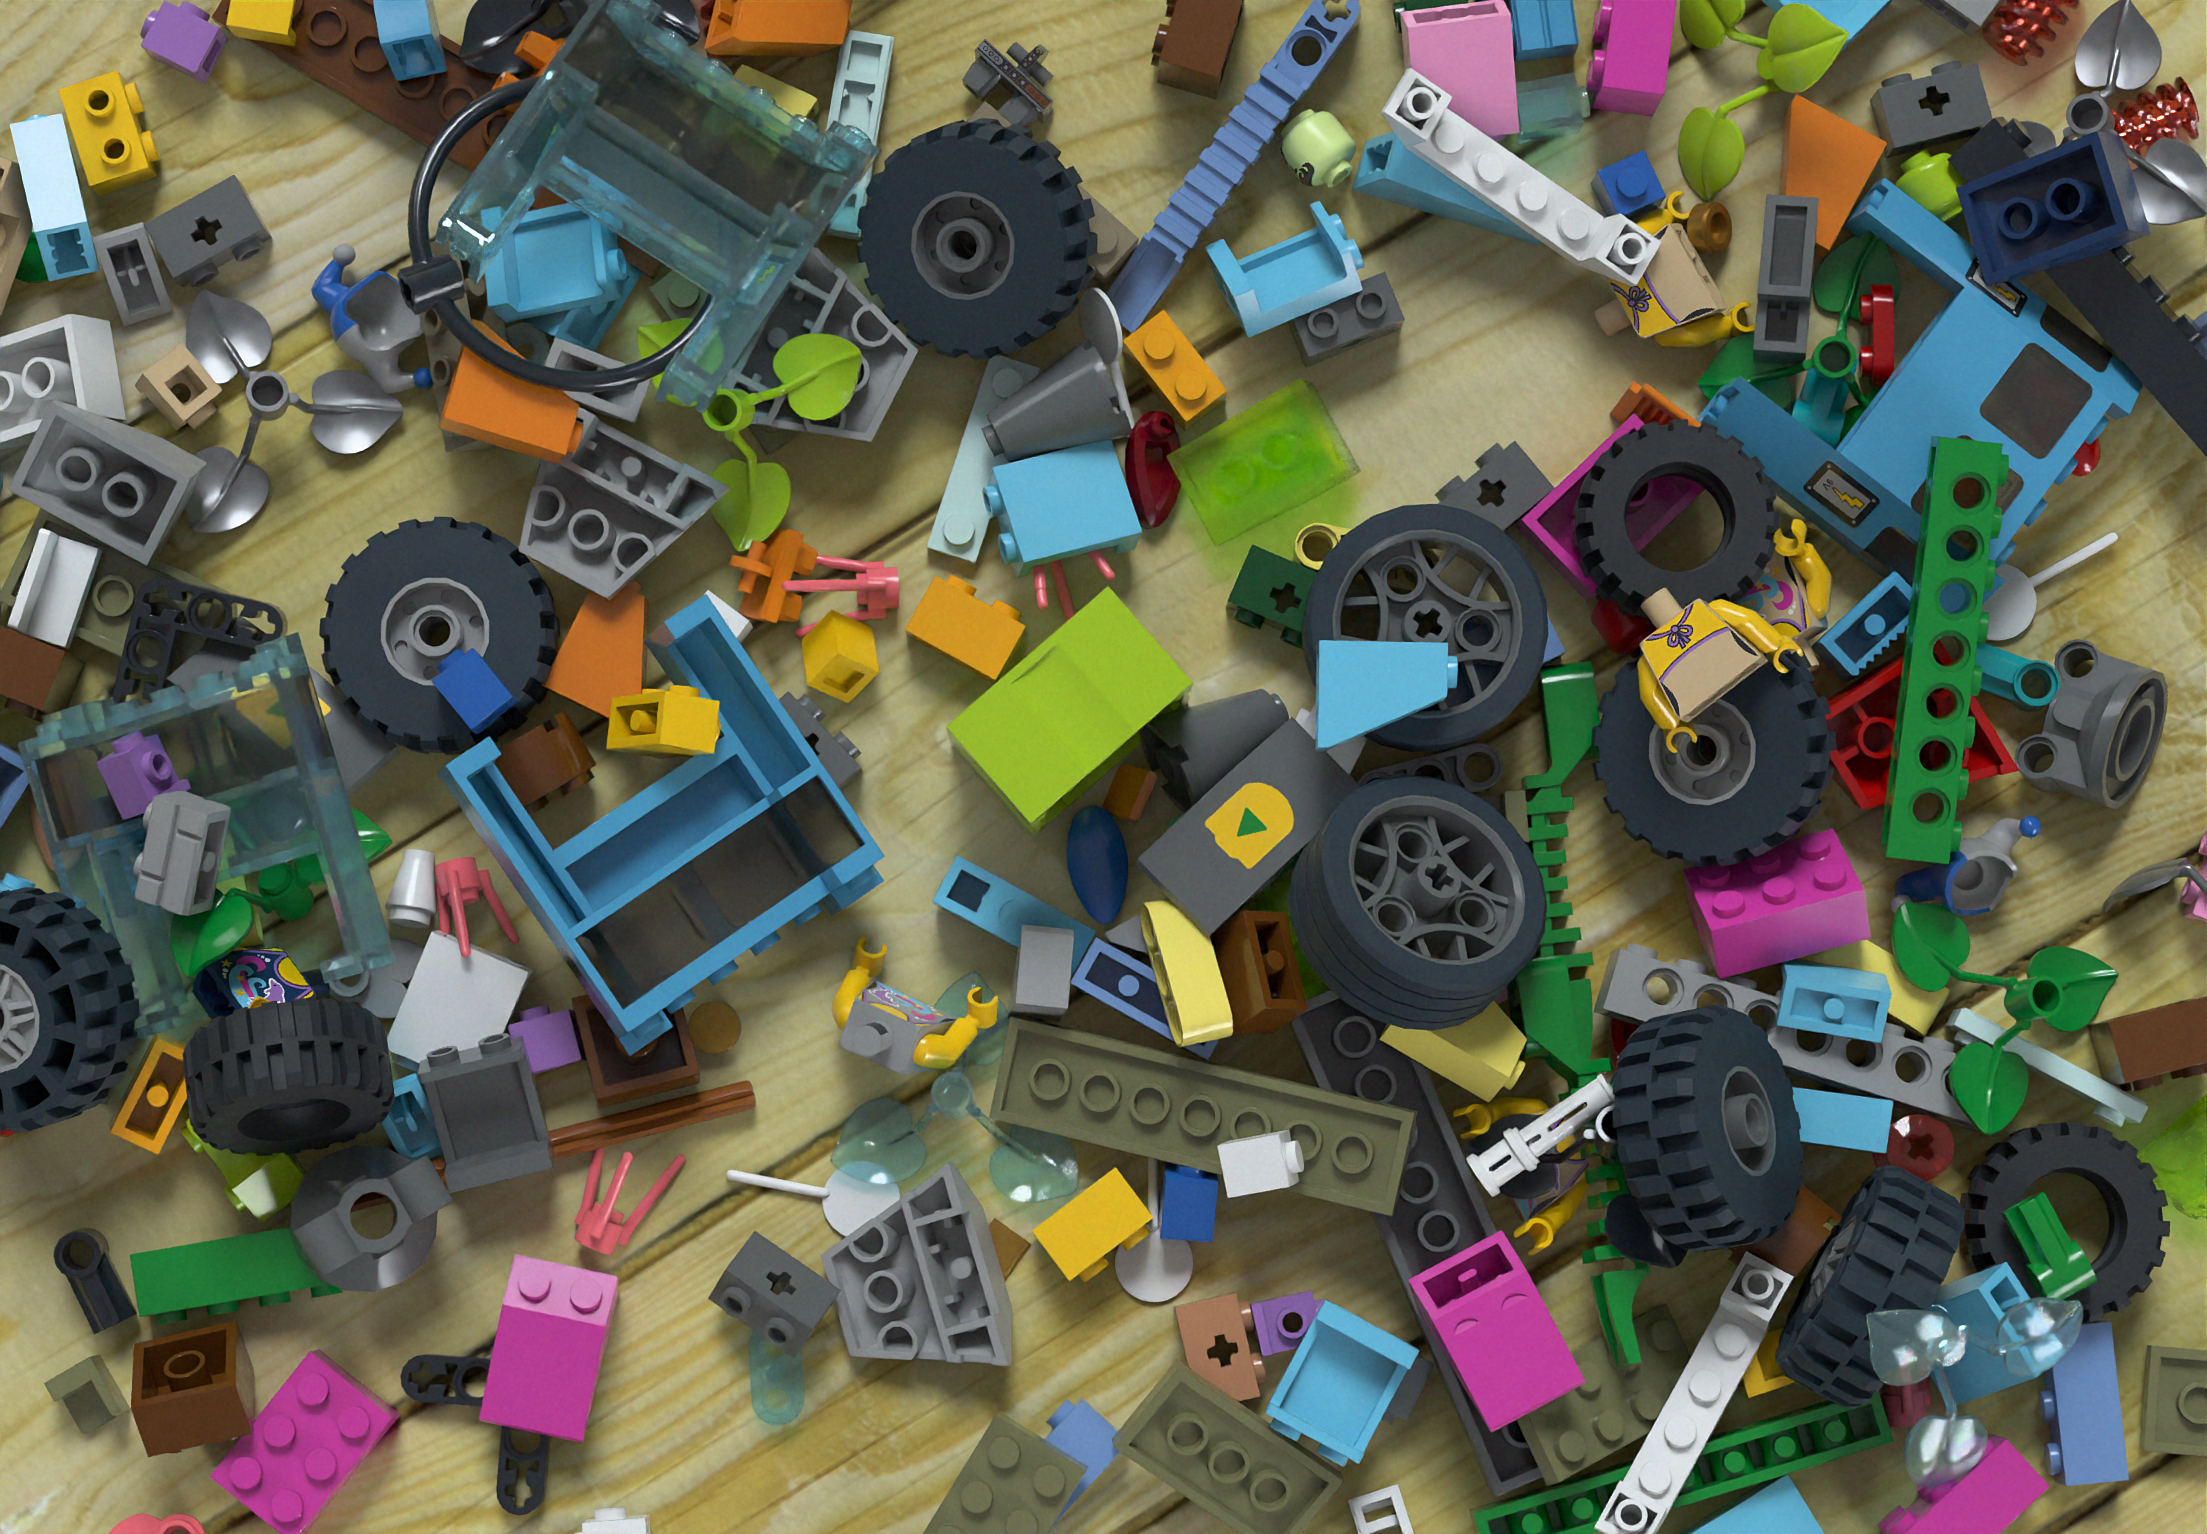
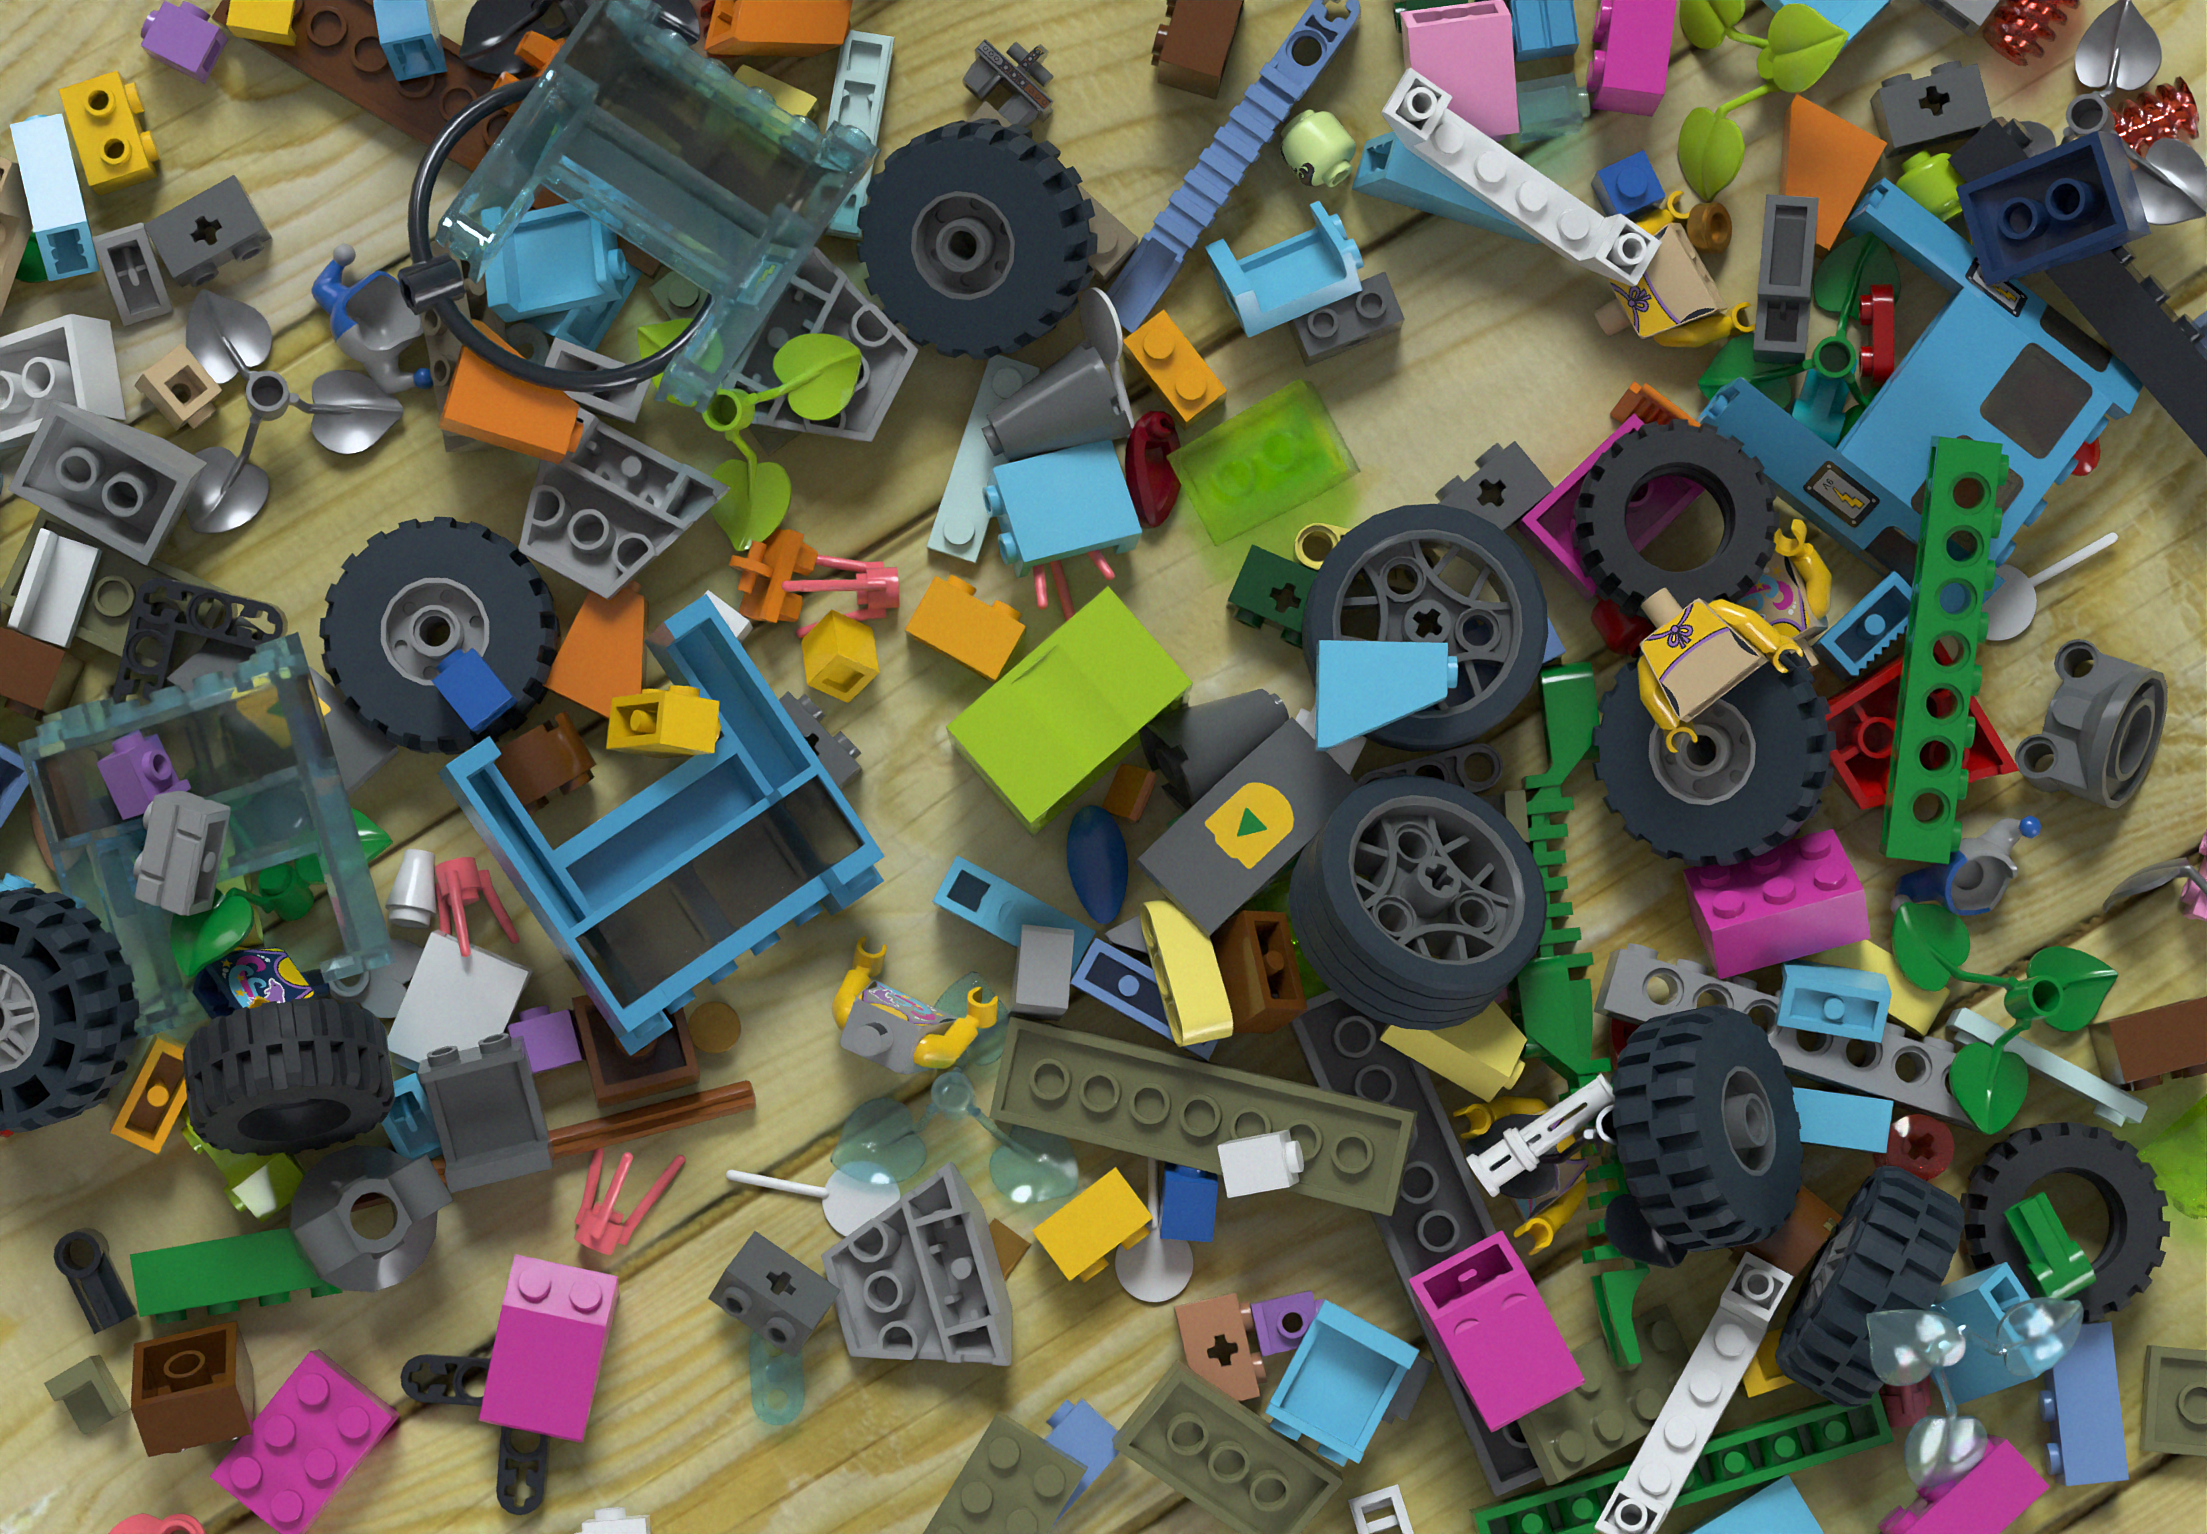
(2003, 676): teal piece -> none

